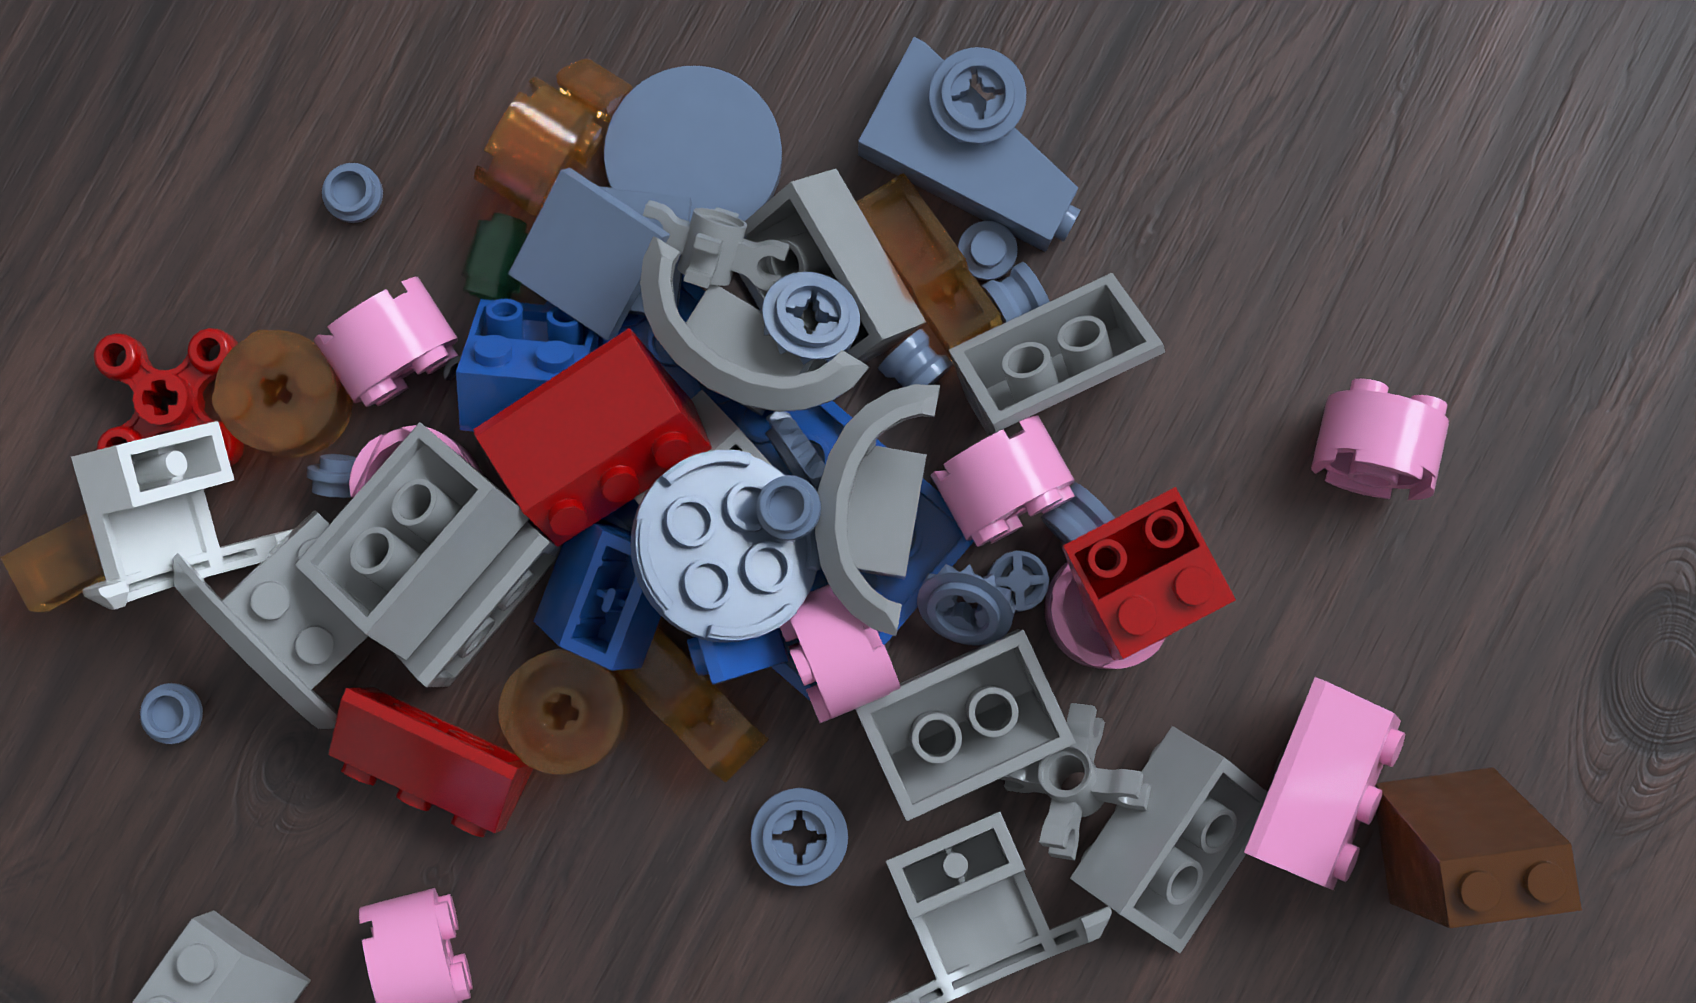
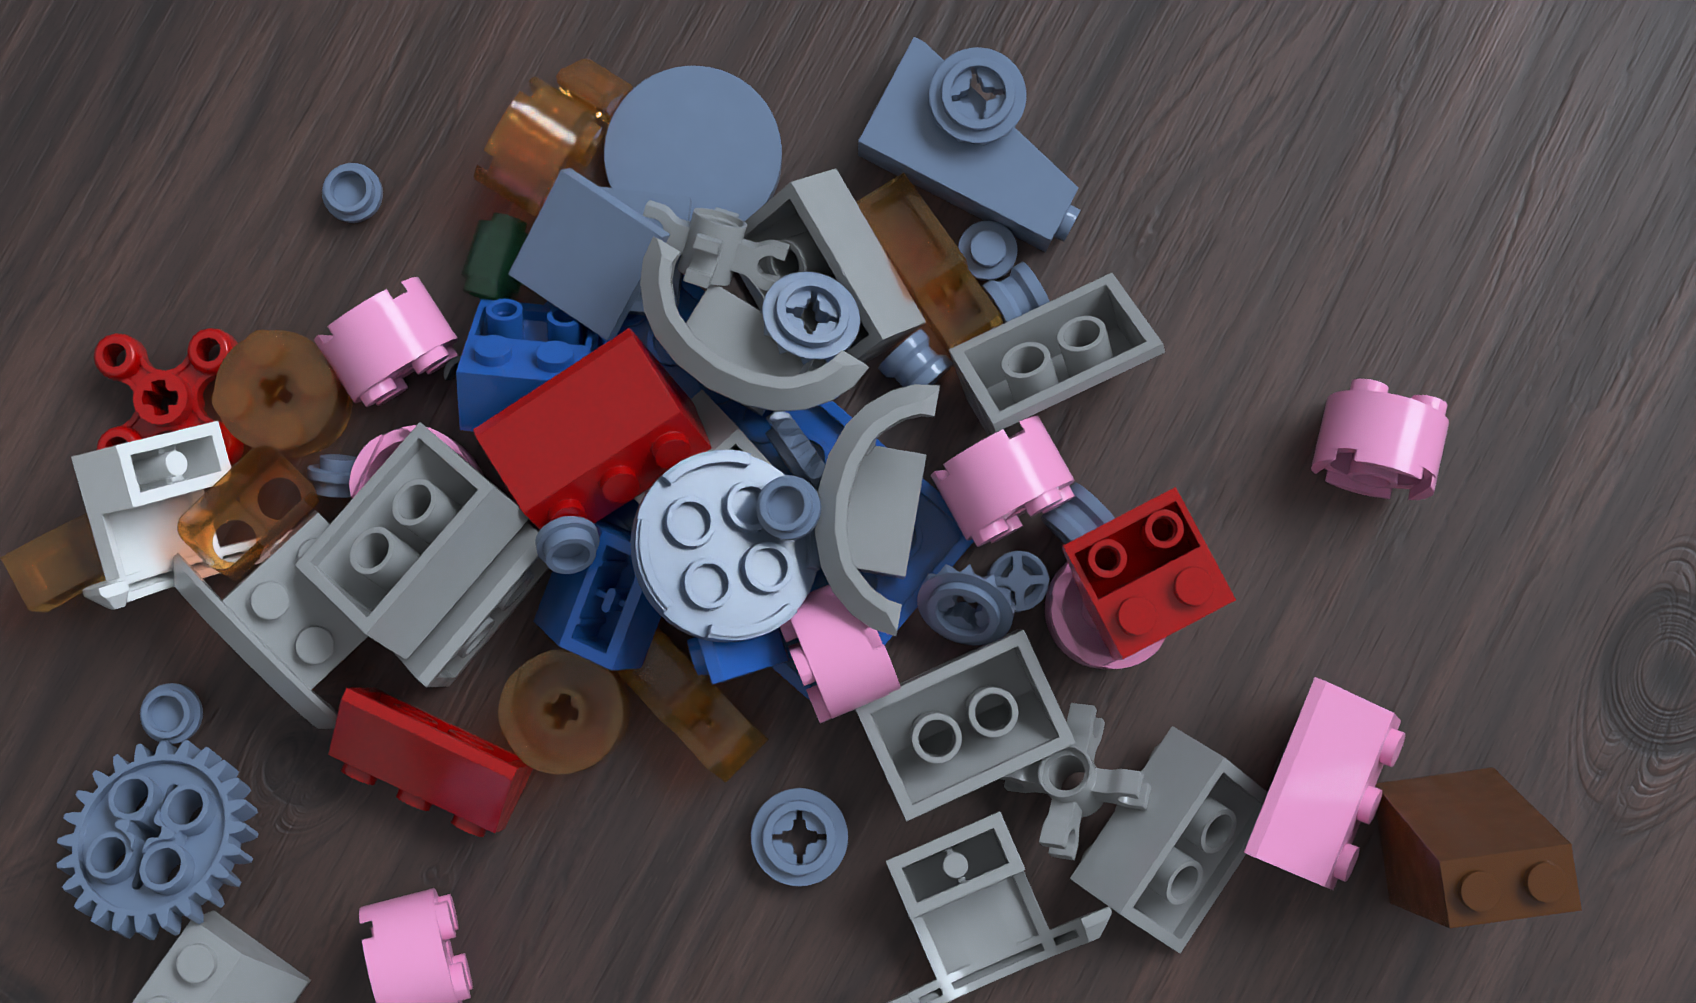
(157, 839): none -> sand blue gear
(220, 505): none -> clear orange piece
(567, 544): none -> sand blue plate

